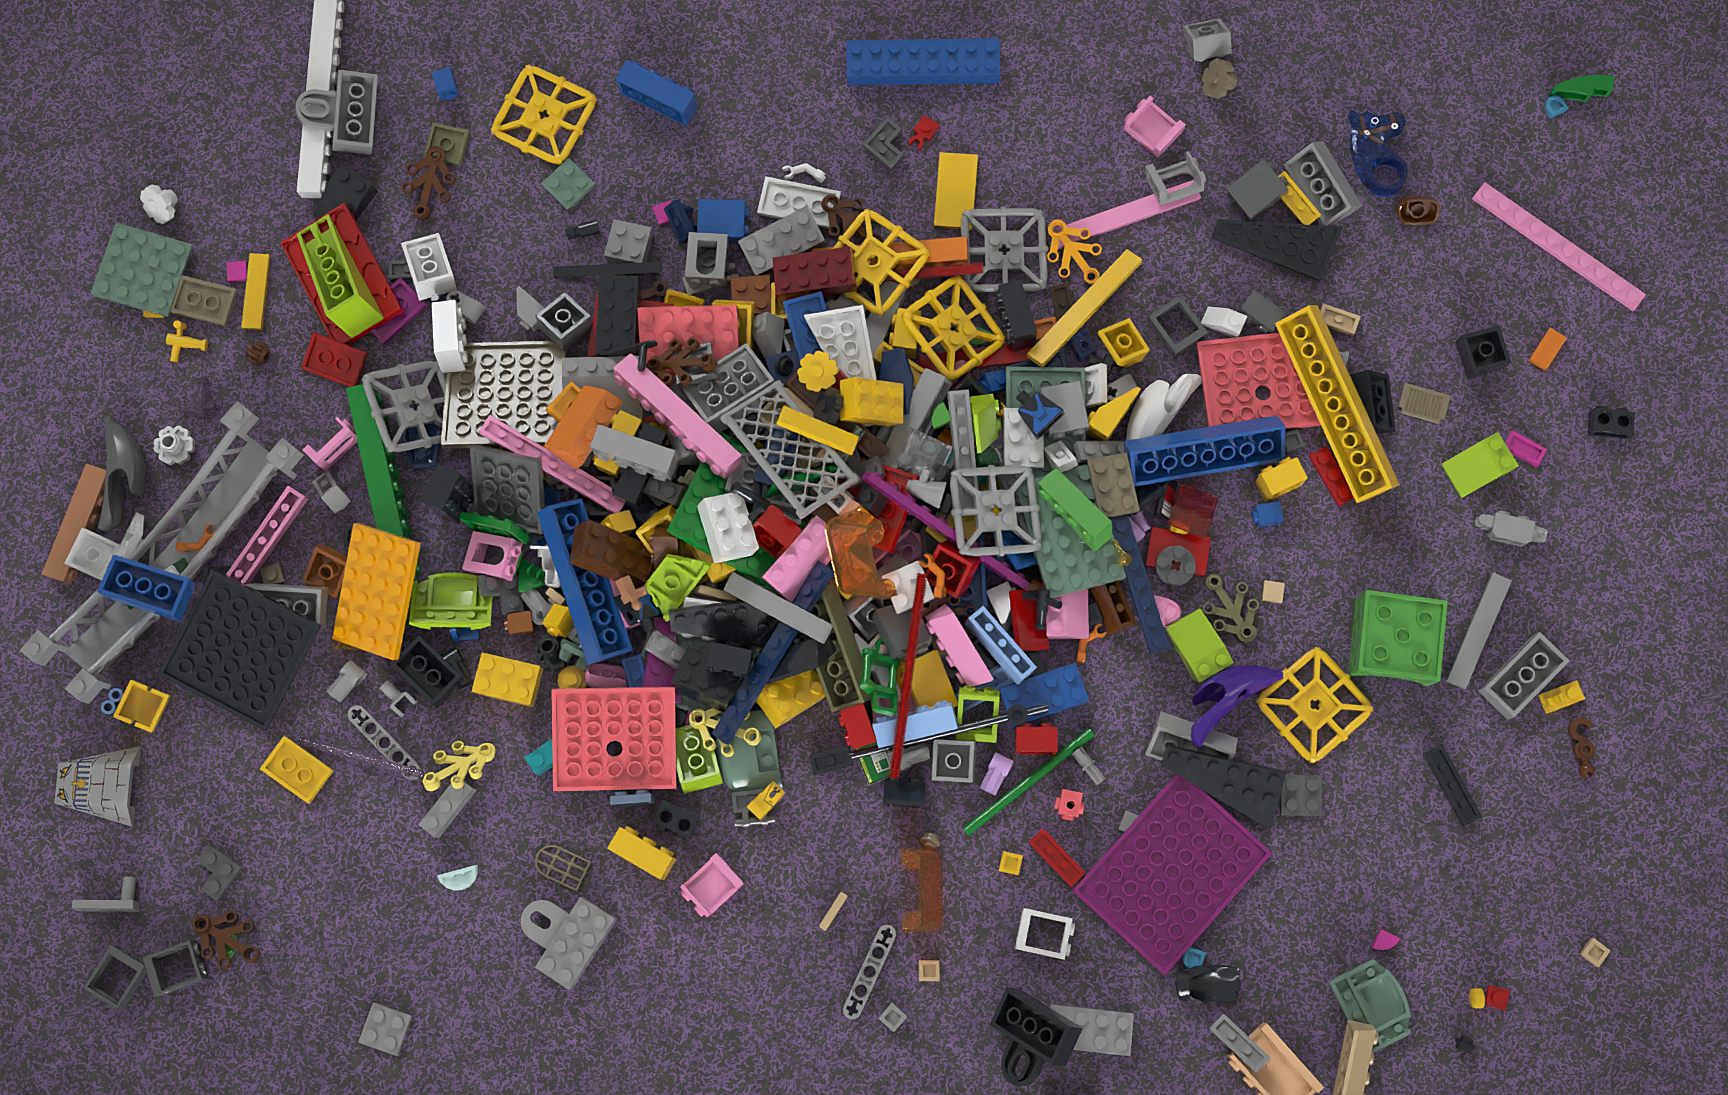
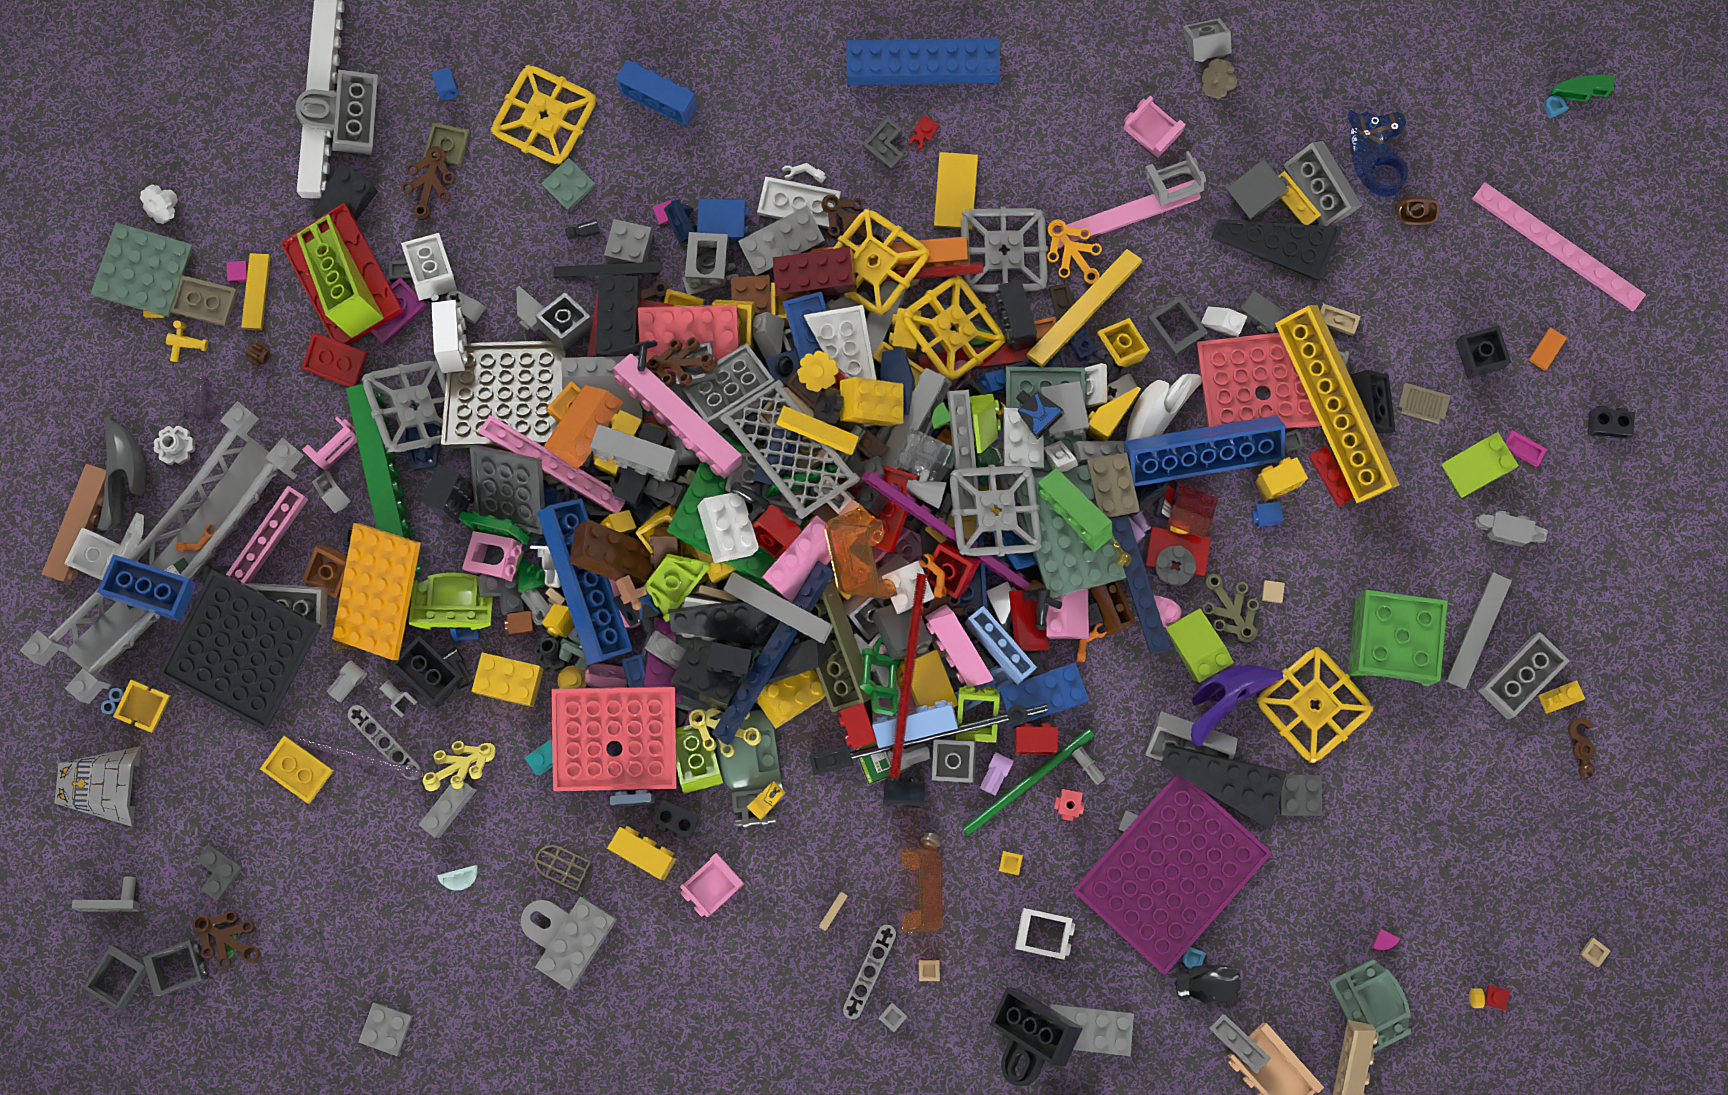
(273, 574): dark tan plate -> none
(1056, 857): red plate -> none
(1452, 785): black plate -> none
(1465, 1044): black plate -> none

